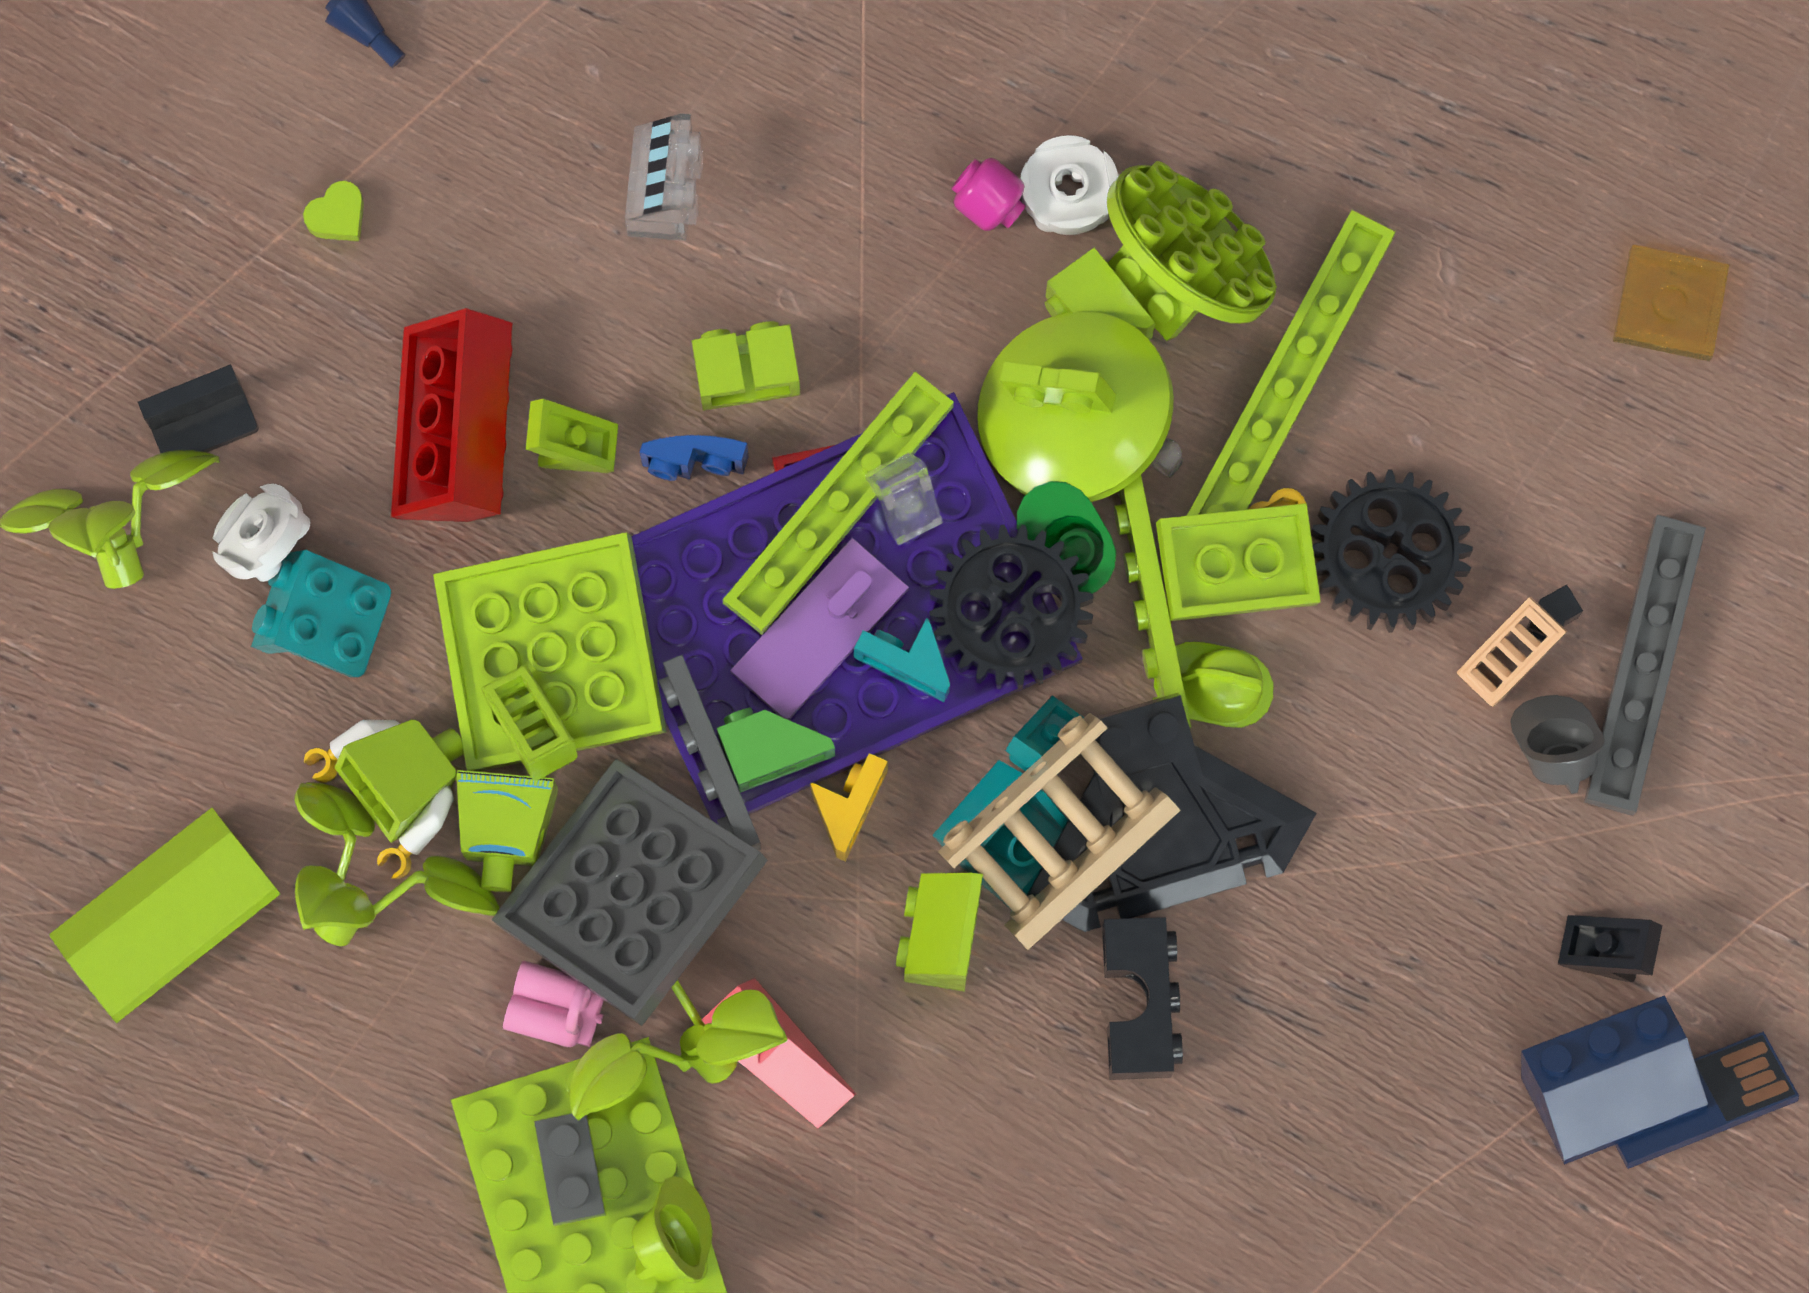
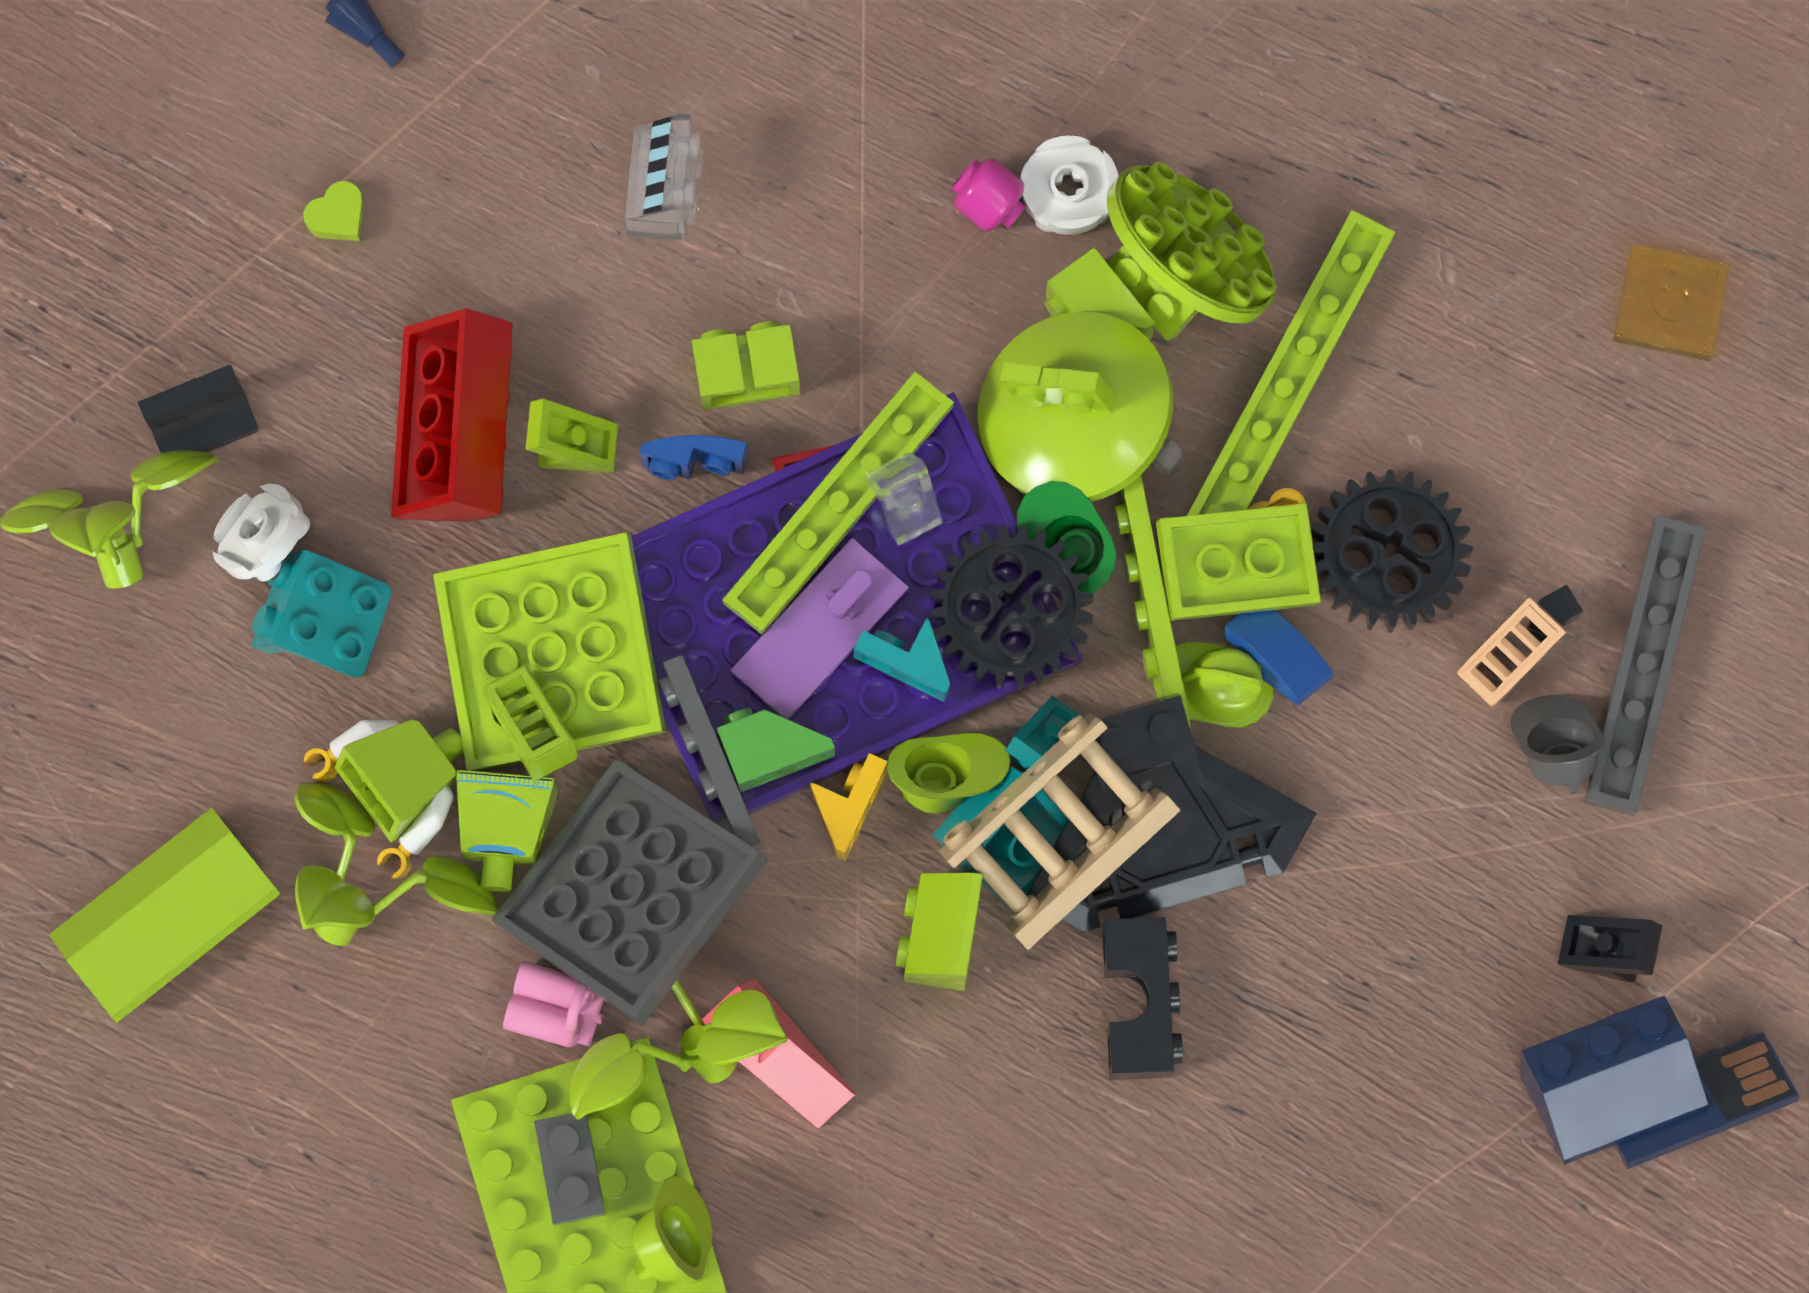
(946, 769): none -> lime piece
(1285, 655): none -> blue slope

